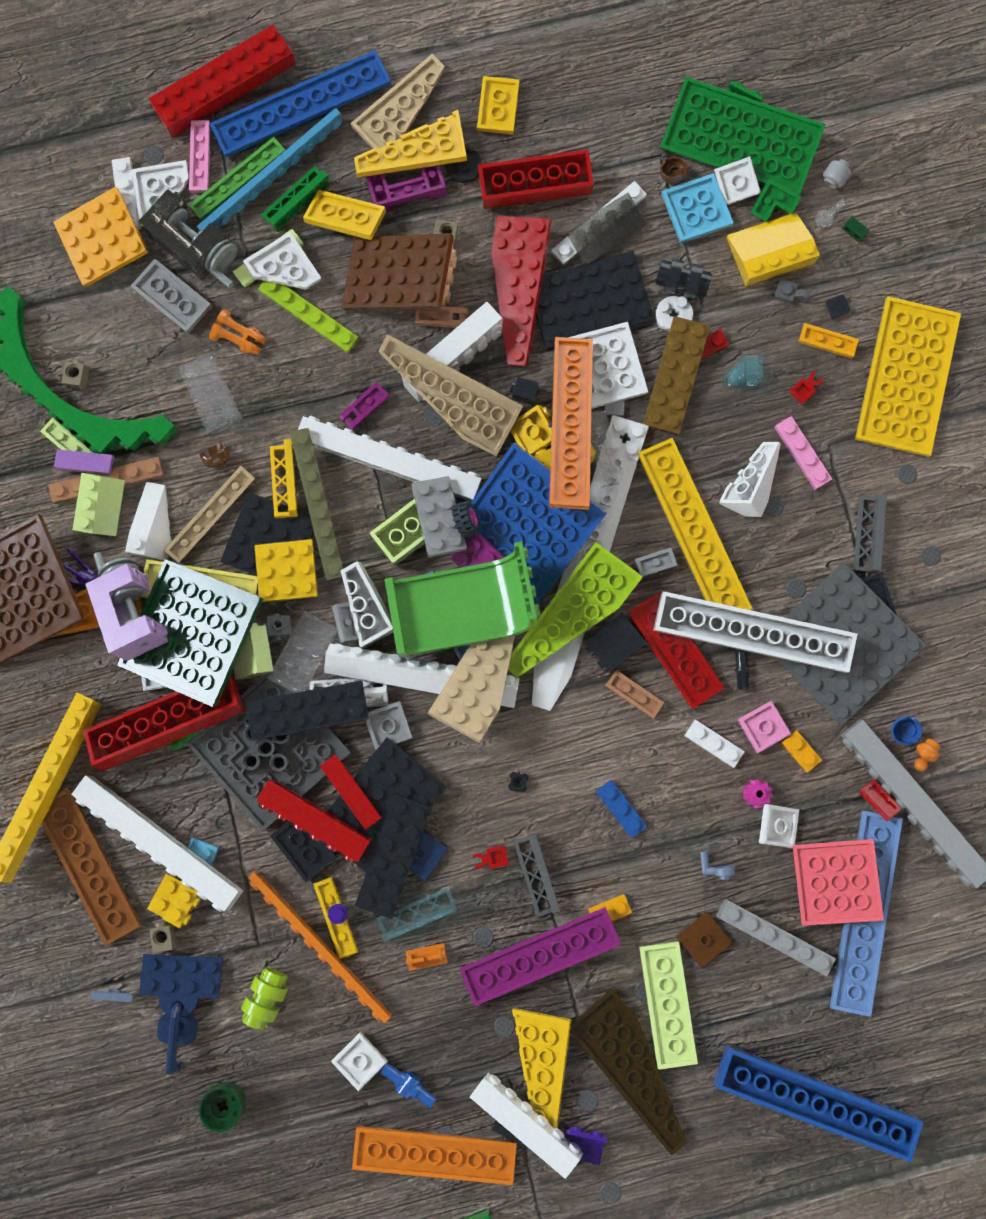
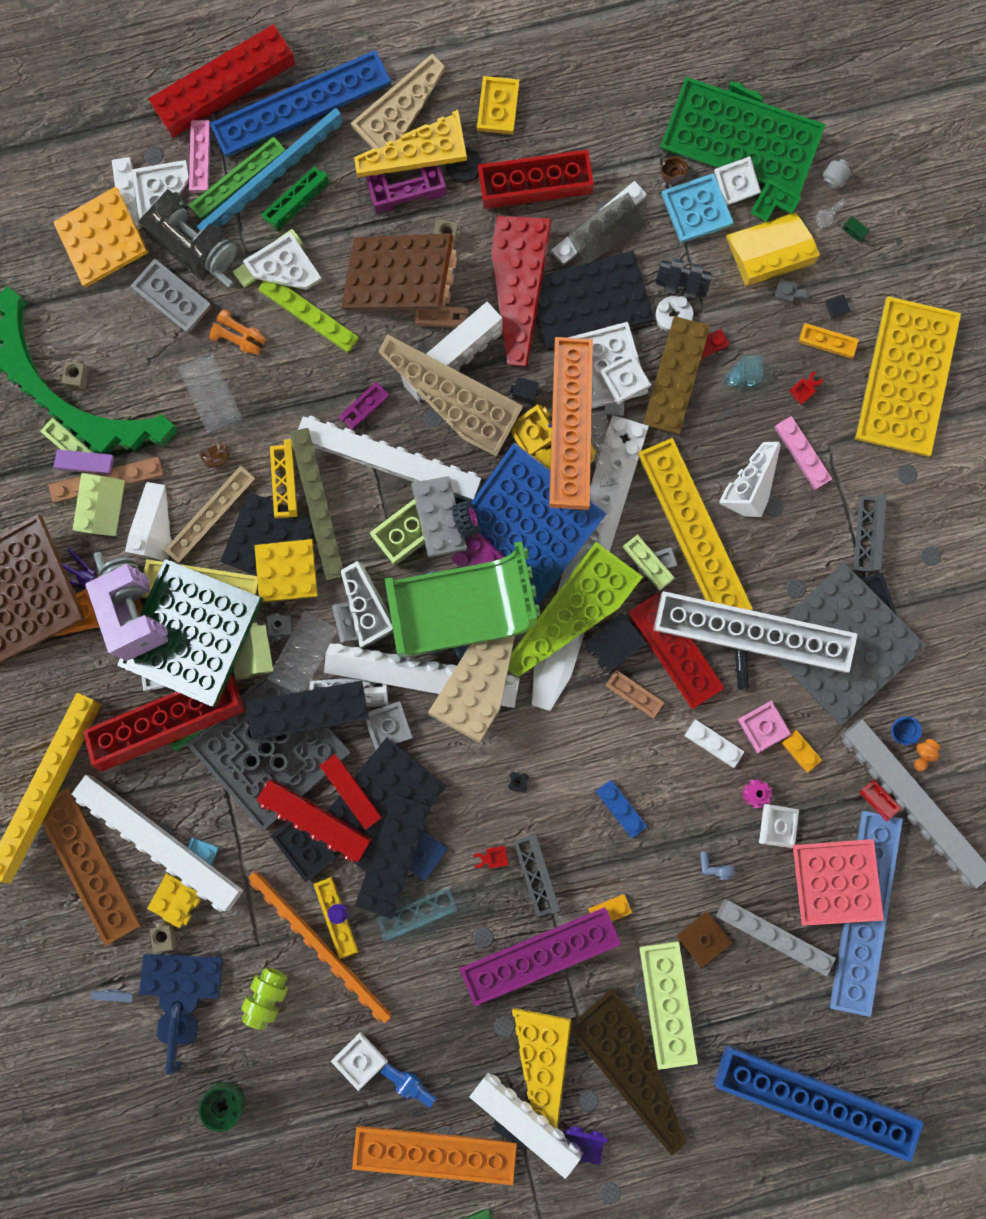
(344, 214): yellow plate -> none
(426, 957): orange hinge -> none
(625, 378): none -> white plate
(648, 562): none -> yellowish green tile

